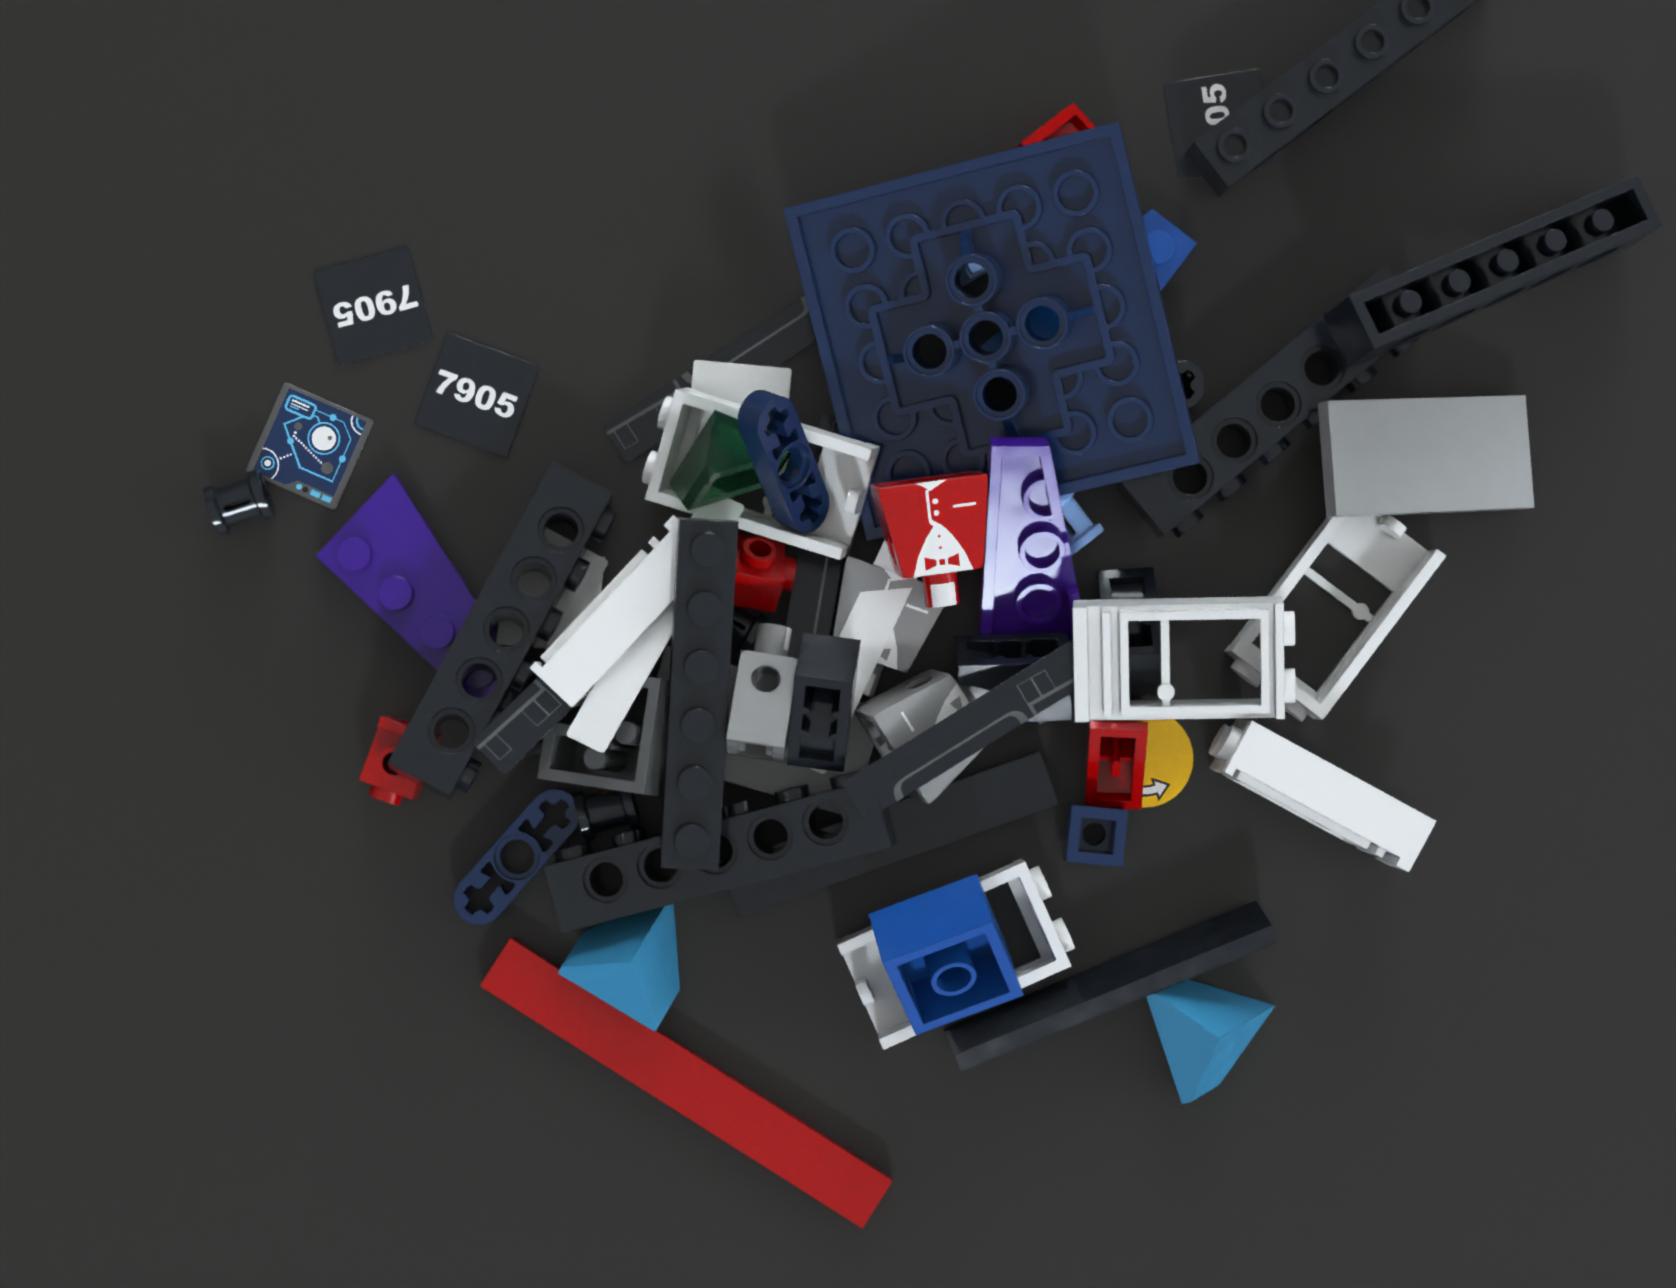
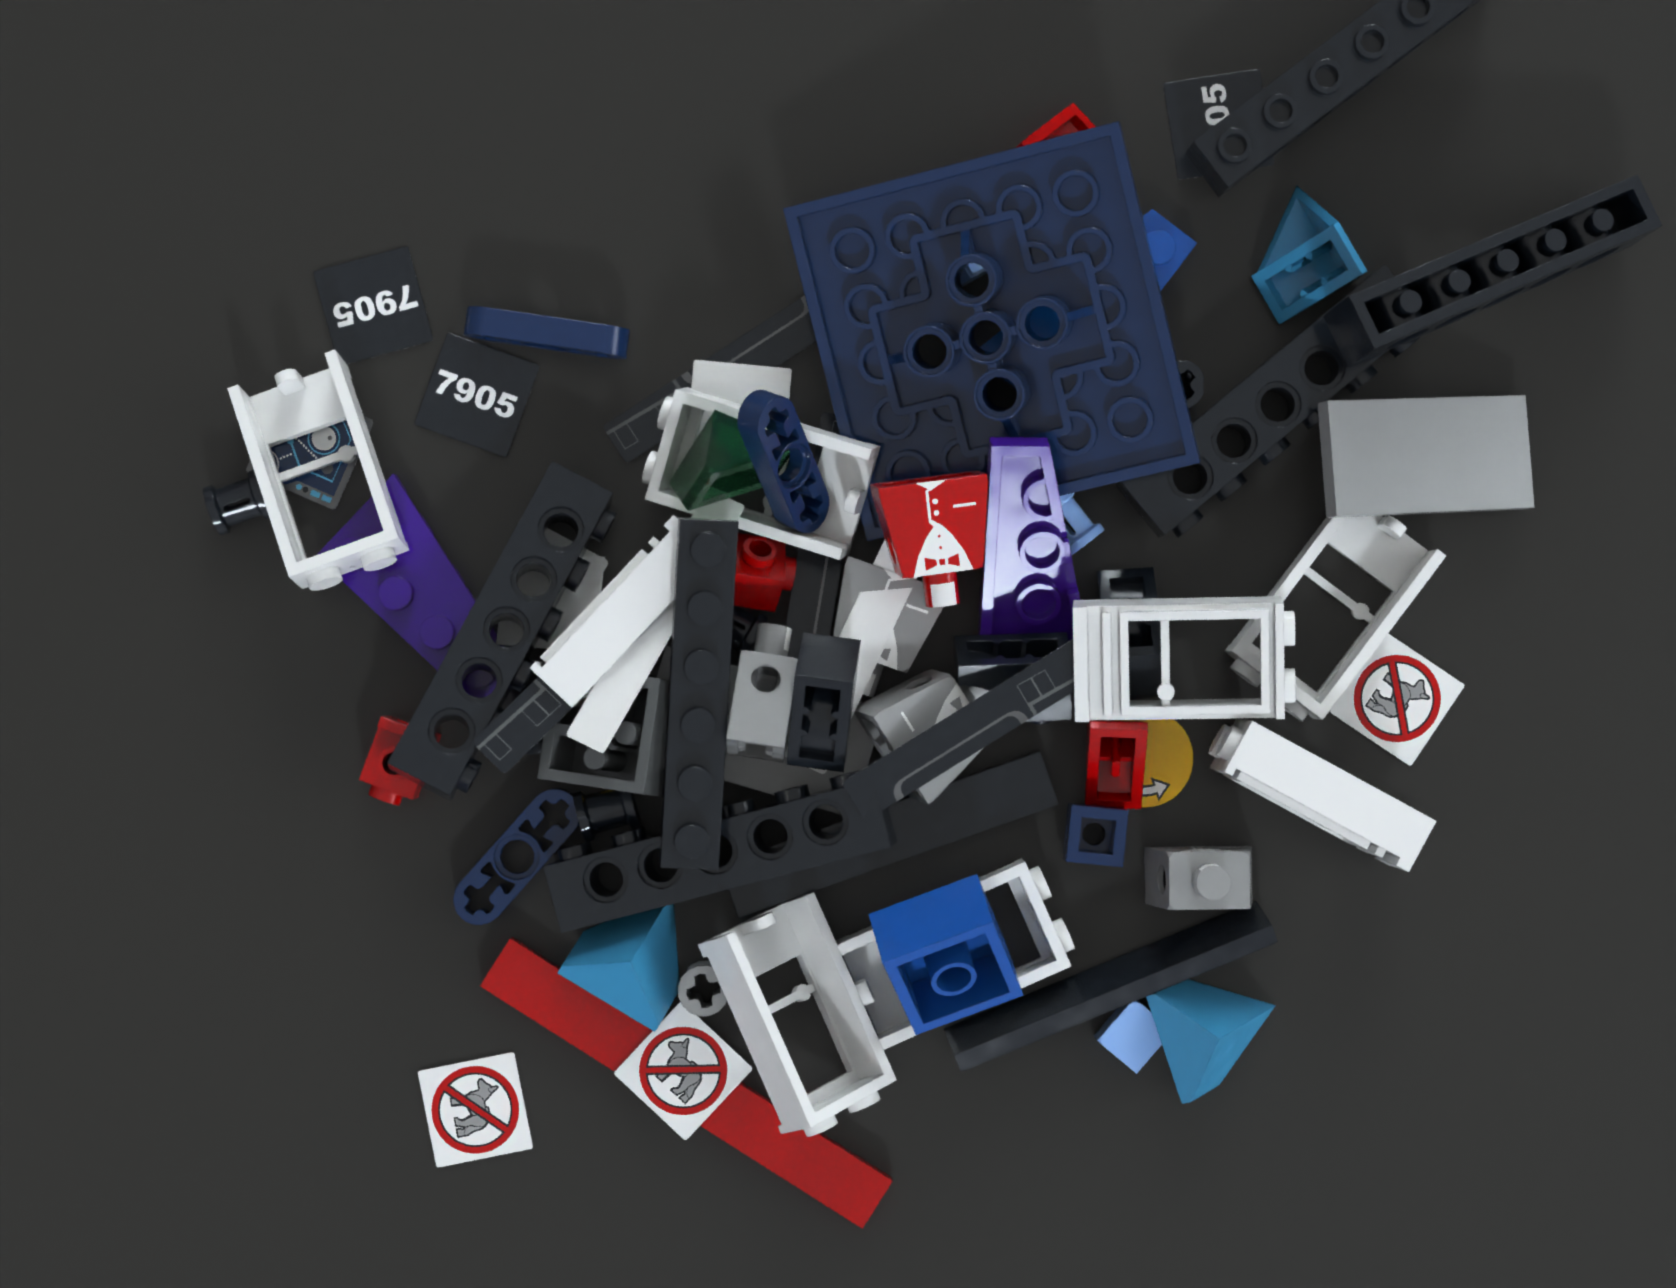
(291, 411): none -> white door
(475, 1109): none -> white sticker
(546, 332): none -> dark blue beam
(683, 1071): none -> sticker
(694, 1002): none -> light grey bush
(764, 942): none -> white door
(1130, 1035): none -> light blue slope
(1198, 877): none -> light grey torso
(1306, 259): none -> dark azure slope
(1398, 699): none -> sticker

